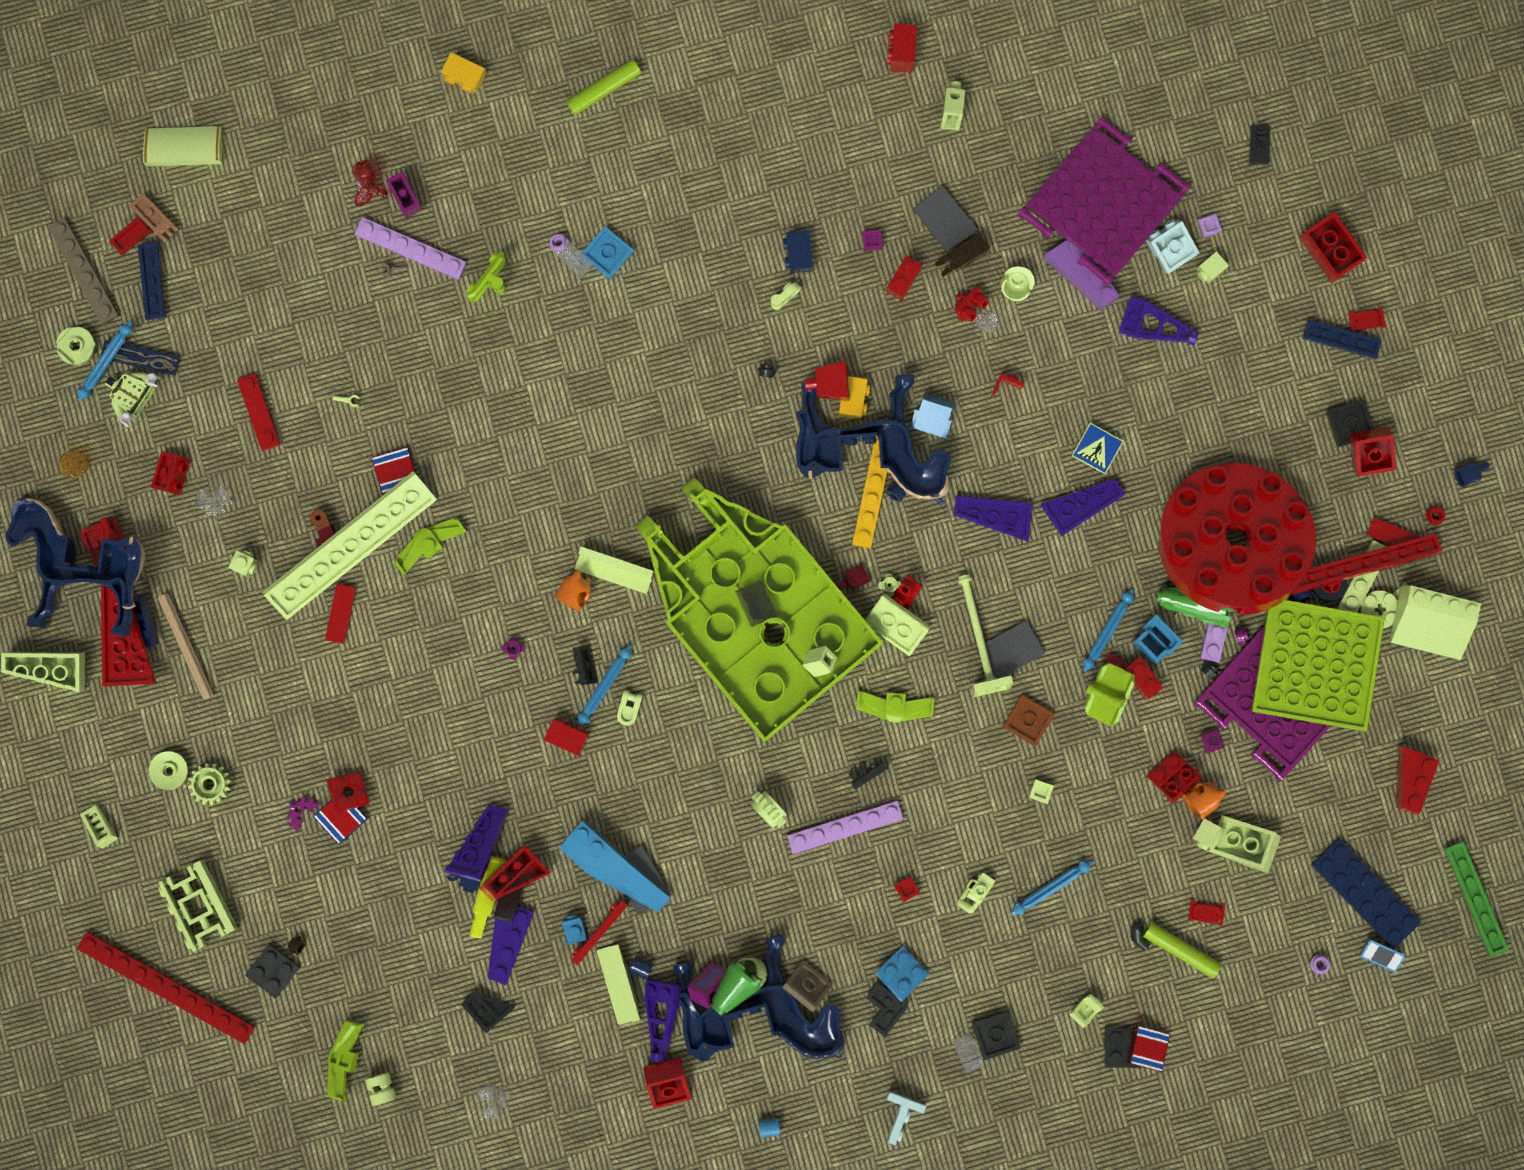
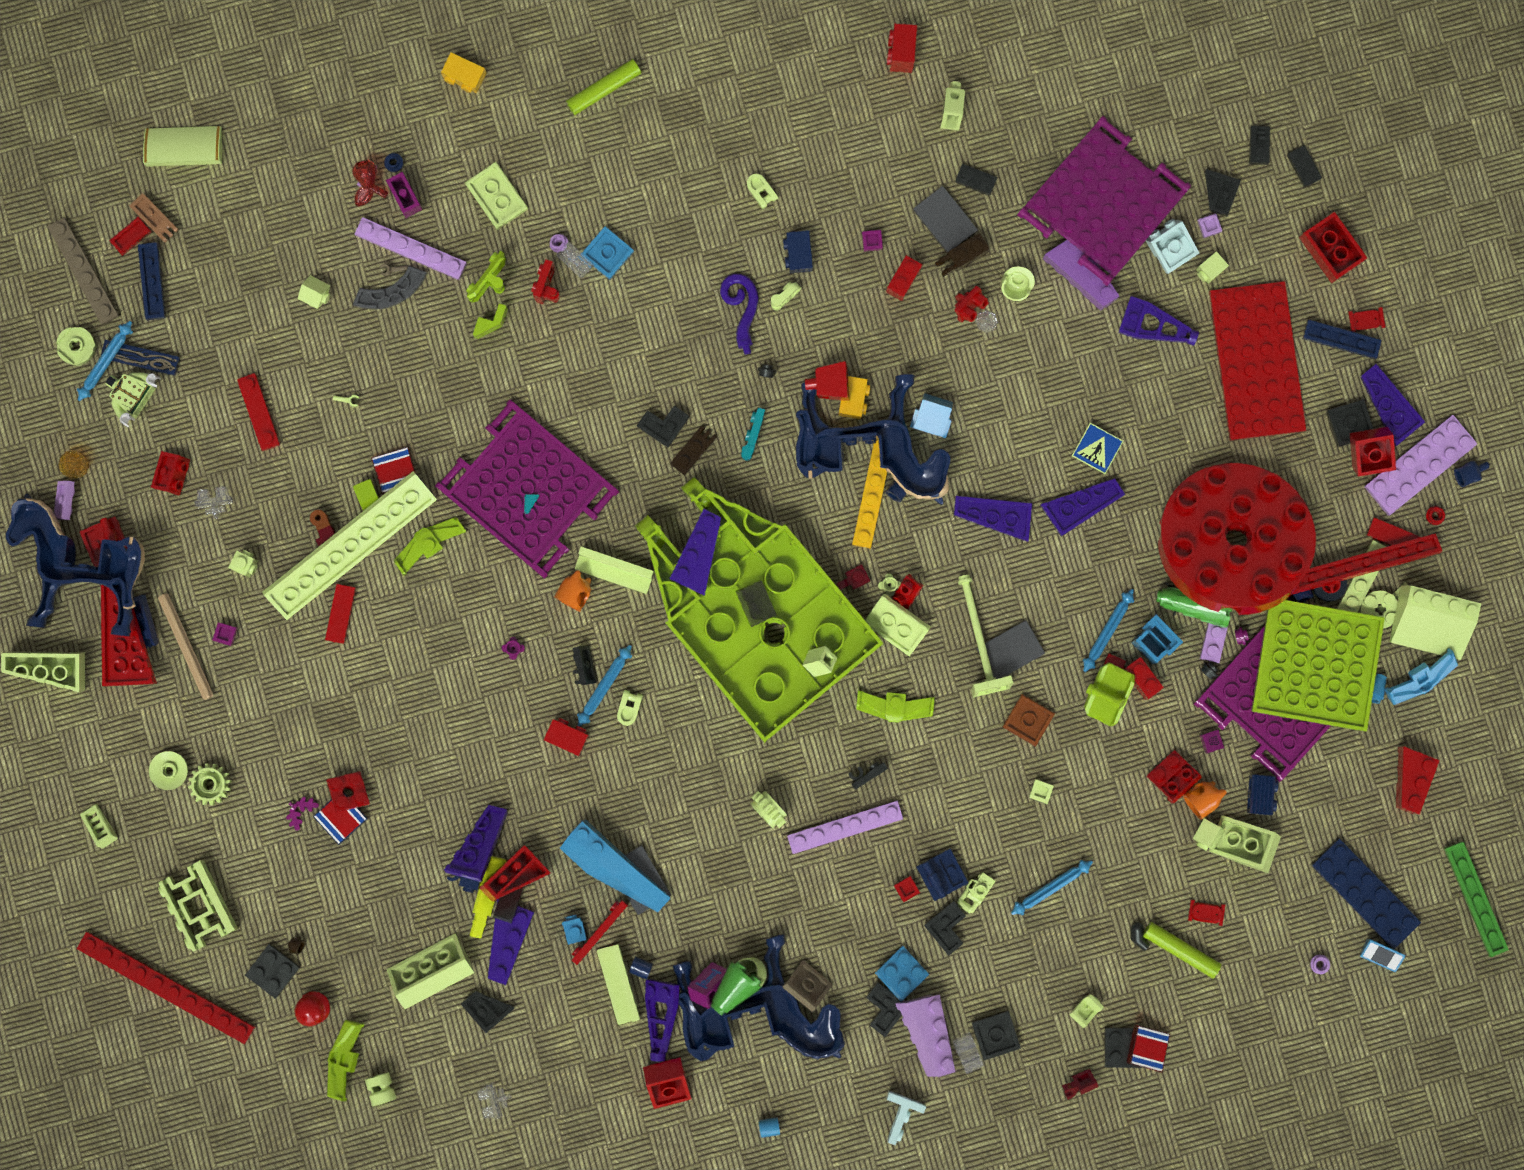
(63, 500): none -> lavender plate
(224, 634): none -> magenta plate
(312, 1009): none -> red helmet
(314, 292): none -> yellowish green brick
(366, 493): none -> lime slope
(393, 168): none -> dark blue plate
(393, 295): none -> dark grey tile
(429, 971): none -> yellowish green slope
(487, 326): none -> lime slope
(496, 195): none -> yellowish green tile
(528, 462): none -> magenta plate
(530, 502): none -> teal slope
(542, 289): none -> red plate
(665, 430): none -> pearl dark grey plate
(692, 451): none -> dark brown hinge
(696, 559): none -> dark purple wing
(743, 329): none -> dark purple plant
(752, 435): none -> teal hinge
(756, 184): none -> yellowish green plate
(929, 1033): none -> lavender wedge
(941, 926): none -> pearl dark grey plate
(942, 875): none -> dark blue plate
(976, 179): none -> pearl dark grey plate
(1009, 379): red bracket -> none
(1081, 1082): none -> dark red plate
(1221, 191): none -> pearl dark grey wing
(1257, 361): none -> red plate
(1261, 795): none -> dark blue brick
(1304, 166): none -> pearl dark grey tile
(1378, 692): none -> dark azure cone
(1391, 405): none -> dark purple wing
(1421, 465): none -> lavender plate
(1422, 679): none -> dark azure plate

